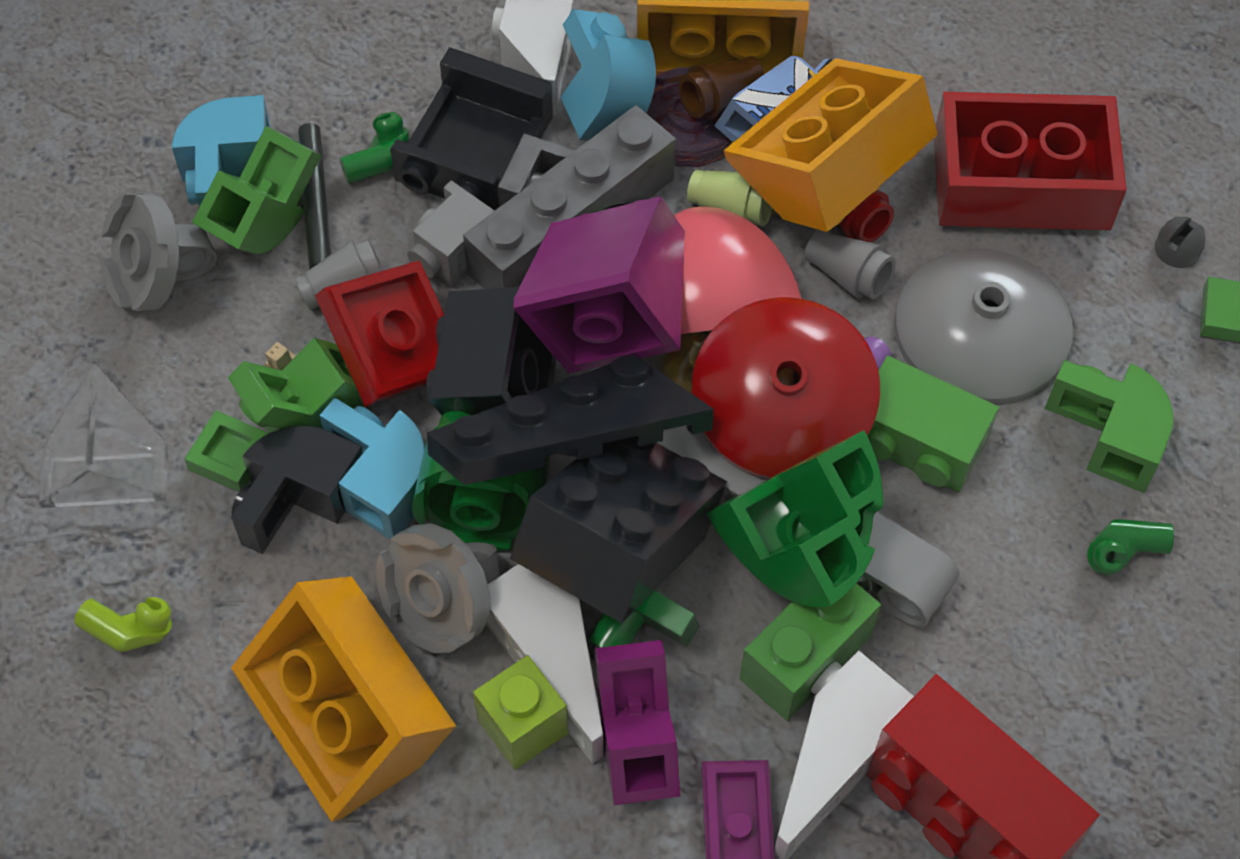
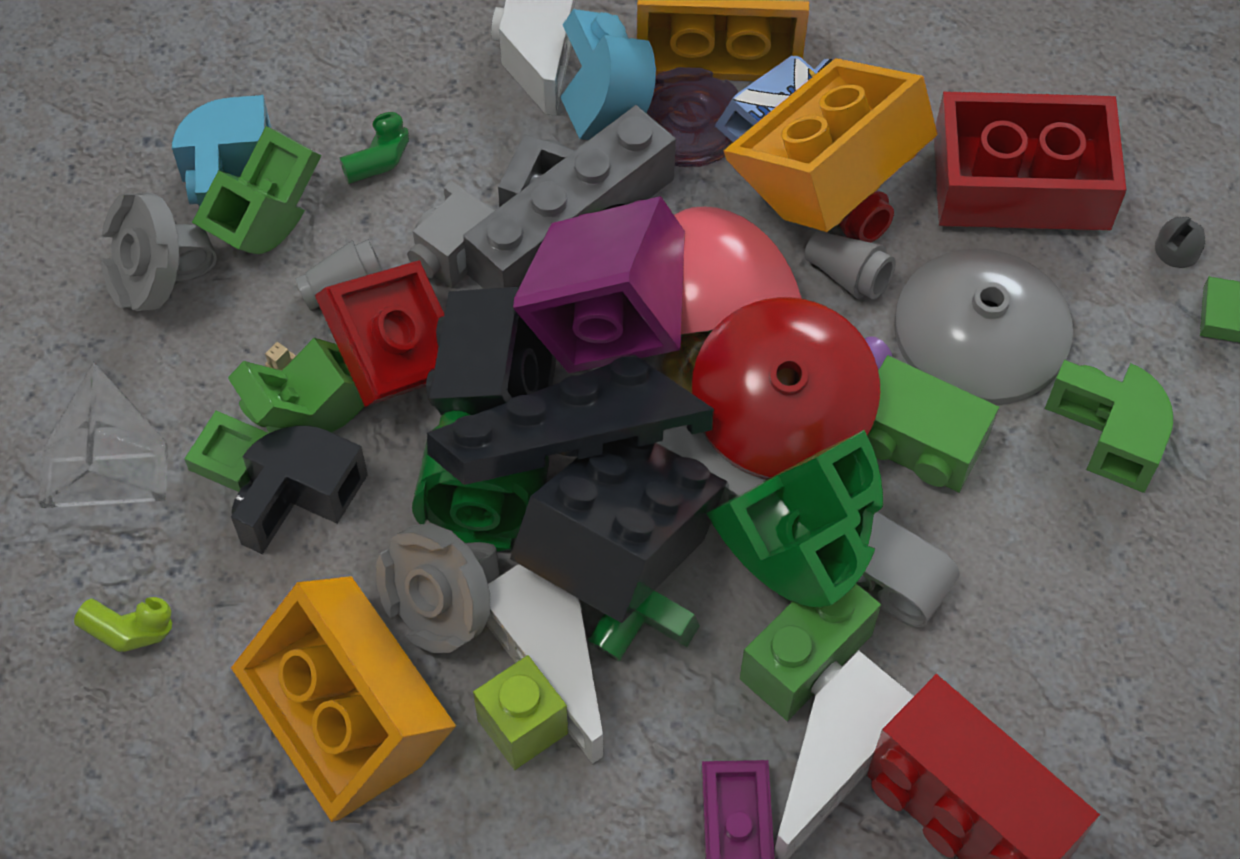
(315, 200): pearl dark grey bar -> none
(385, 477): medium azure brick -> none
(472, 127): black panel -> none
(637, 722): magenta brick -> none
(711, 86): reddish brown cone -> none
(728, 192): yellowish green cone -> none
(1123, 539): green arm -> none

